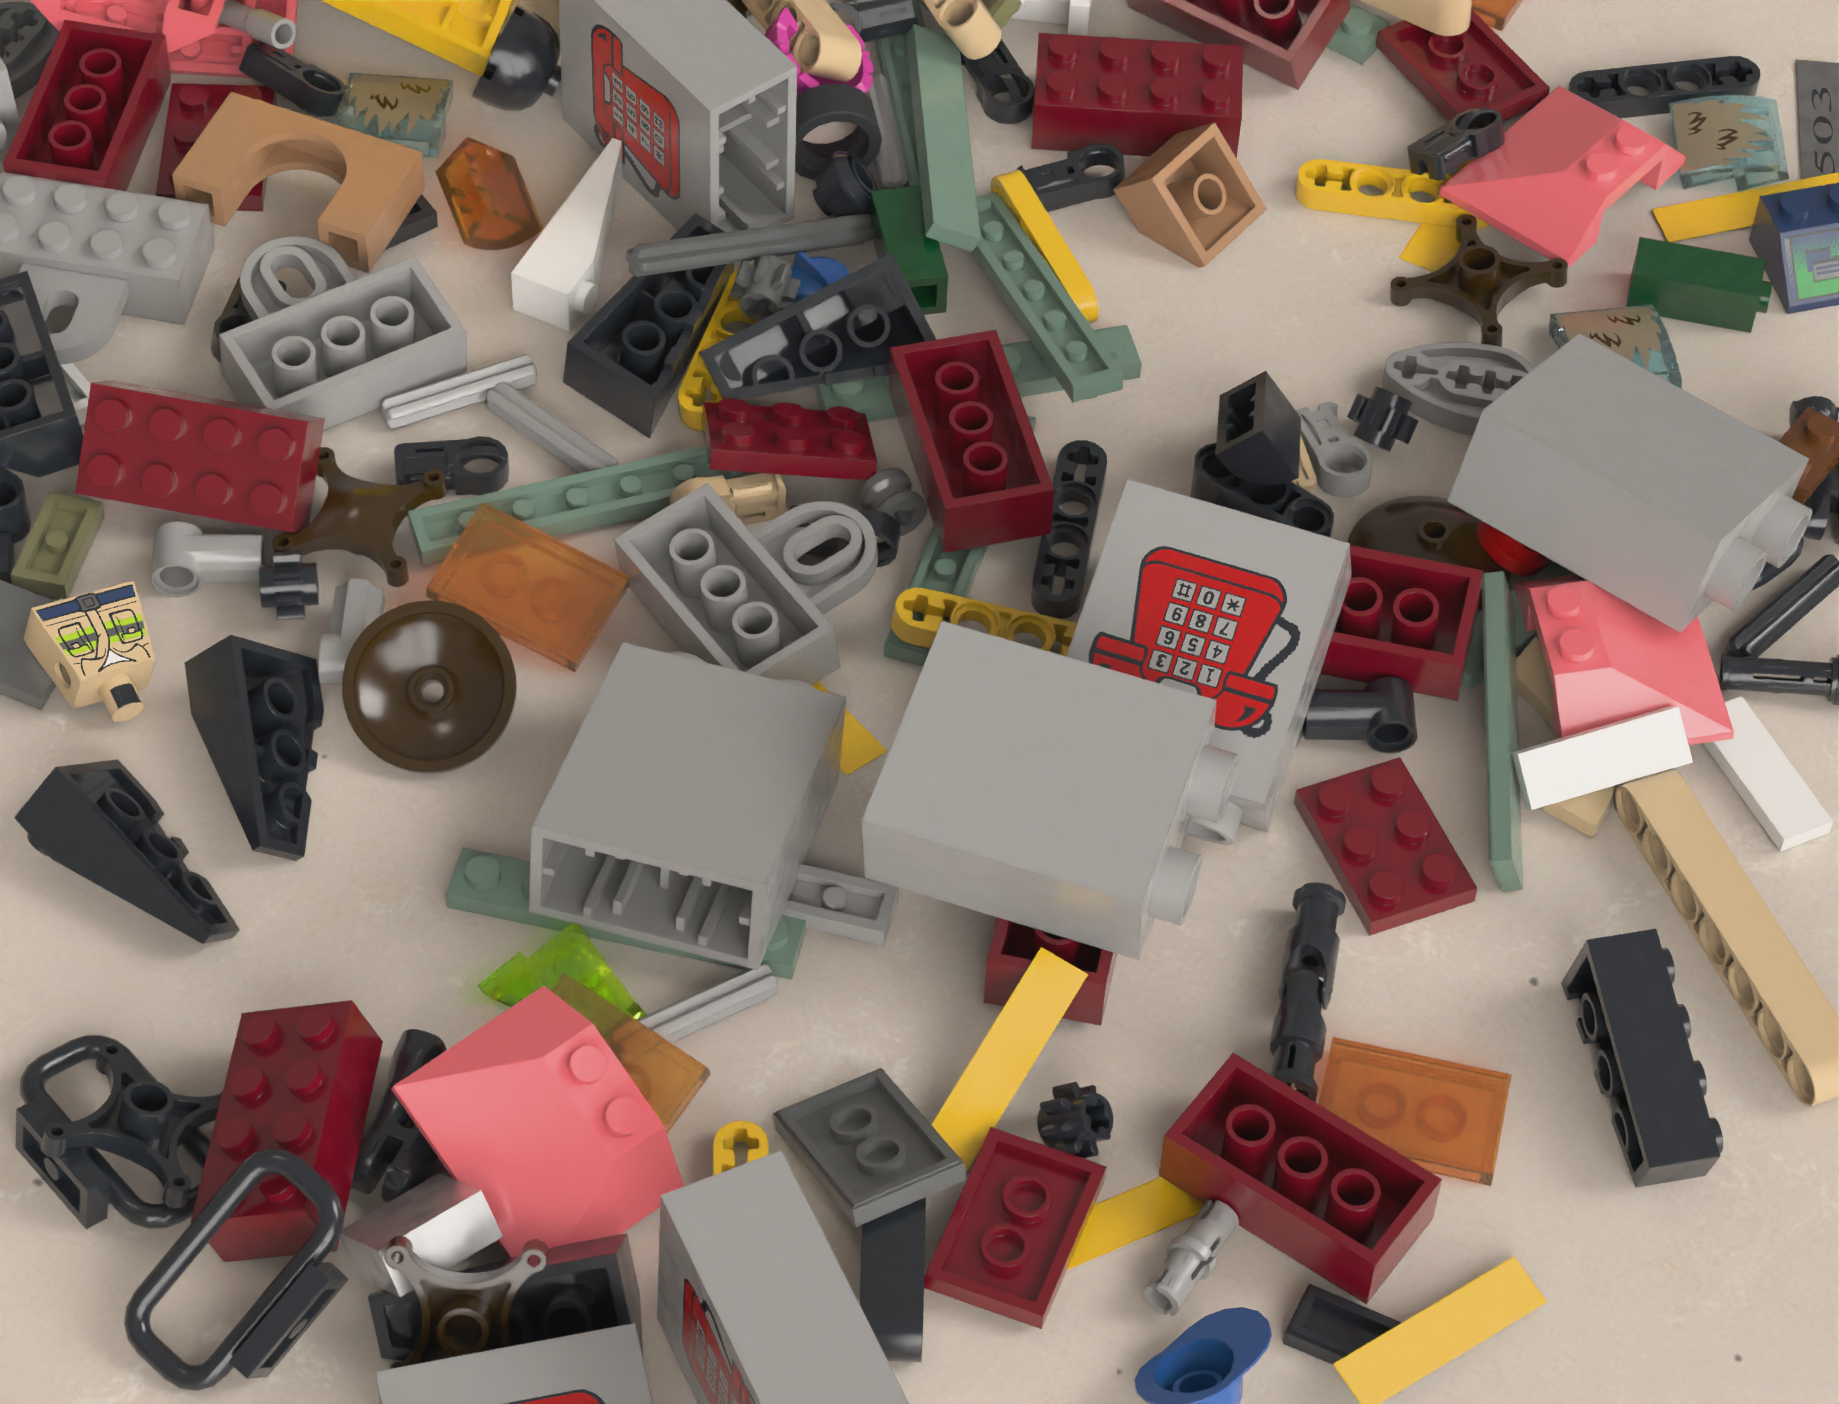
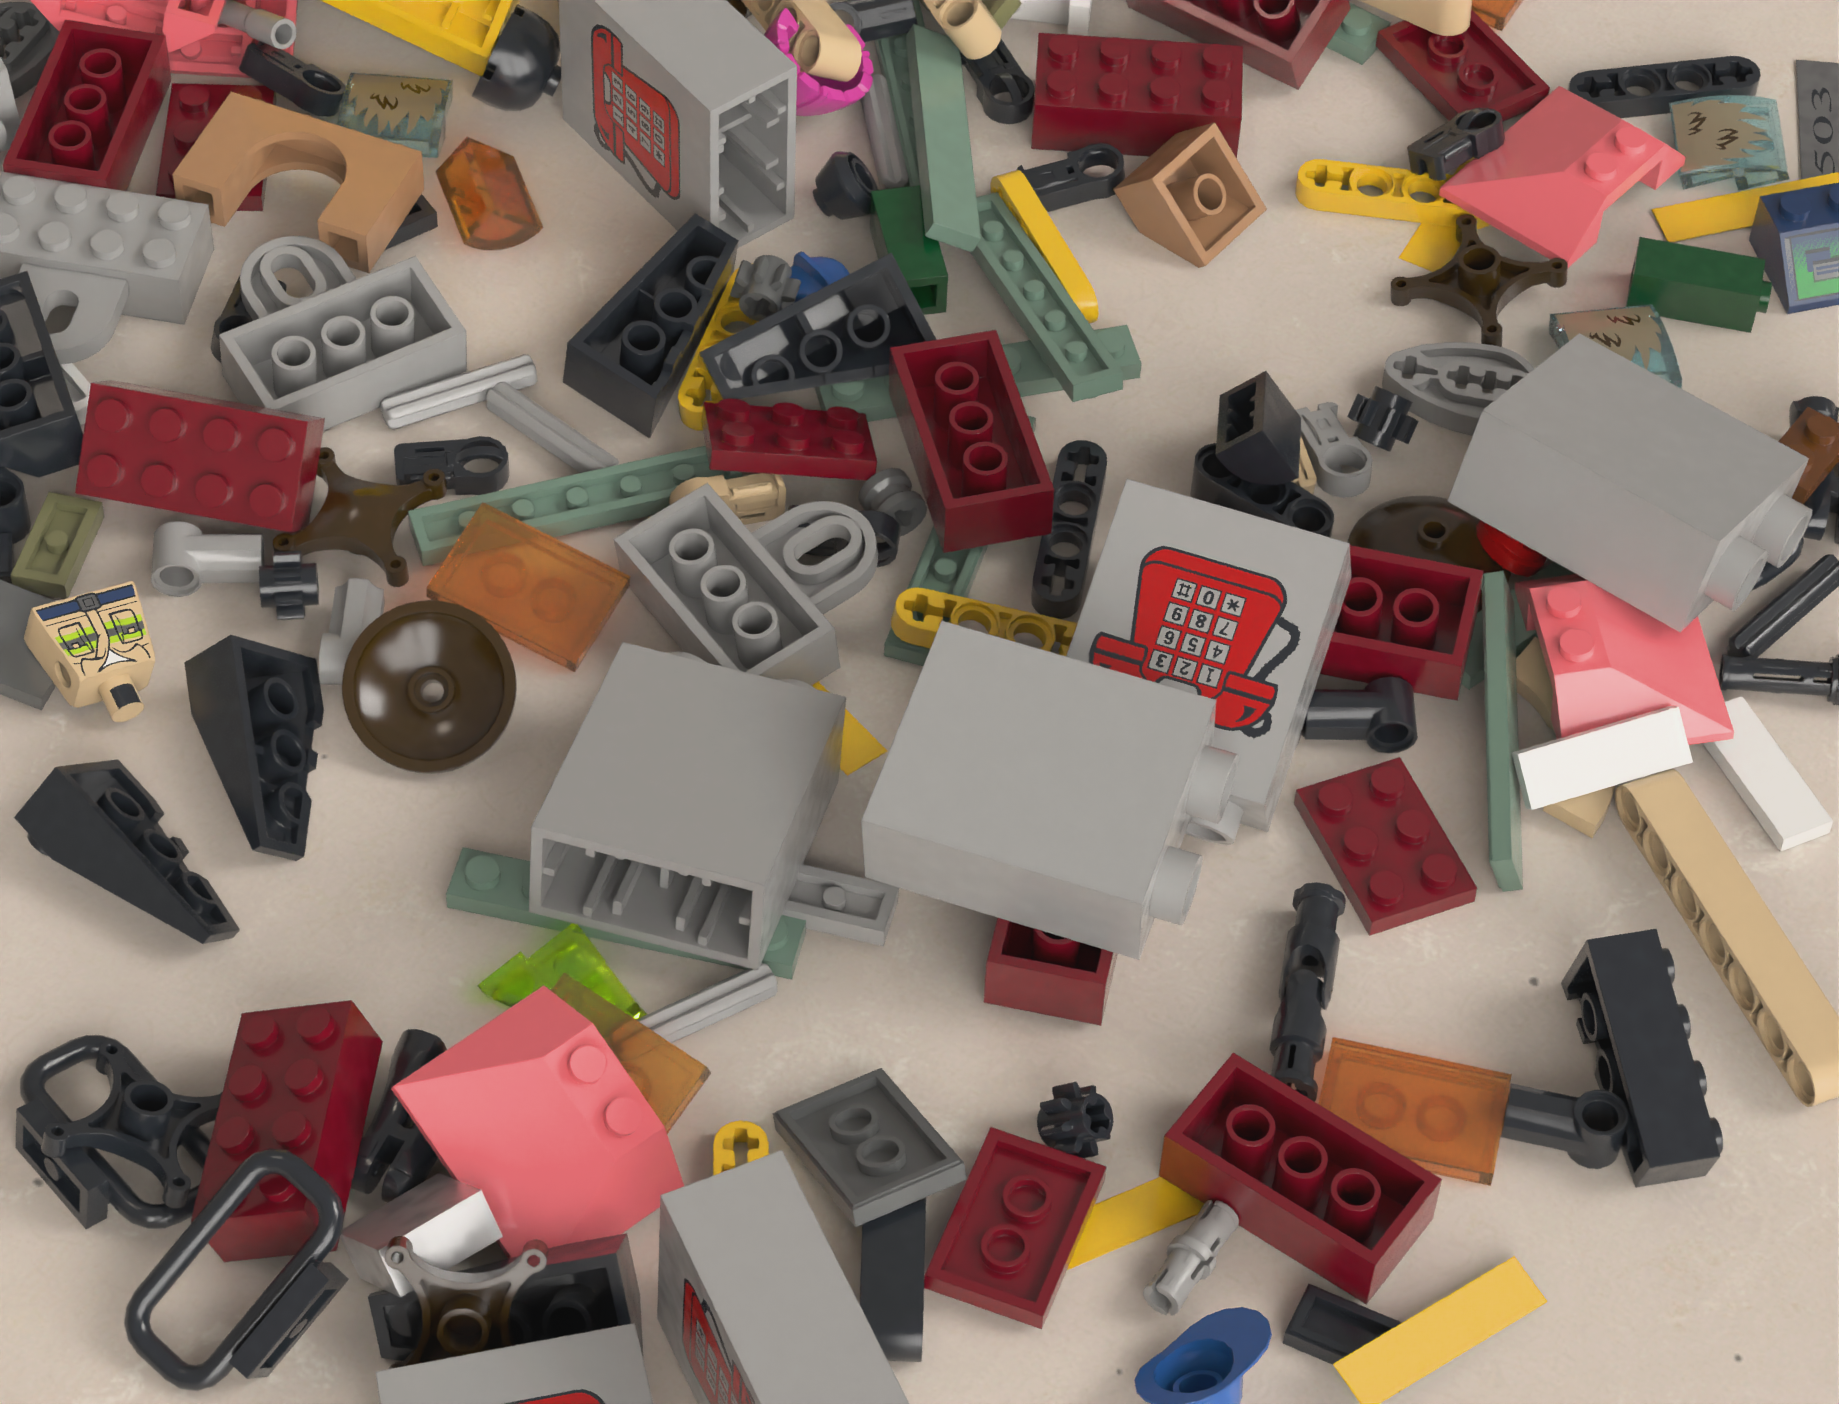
(563, 265): white slope -> none
(748, 244): dark grey axle -> none
(834, 104): black tyre -> none
(1007, 1053): yellow sticker -> none
(1566, 1121): none -> black piece

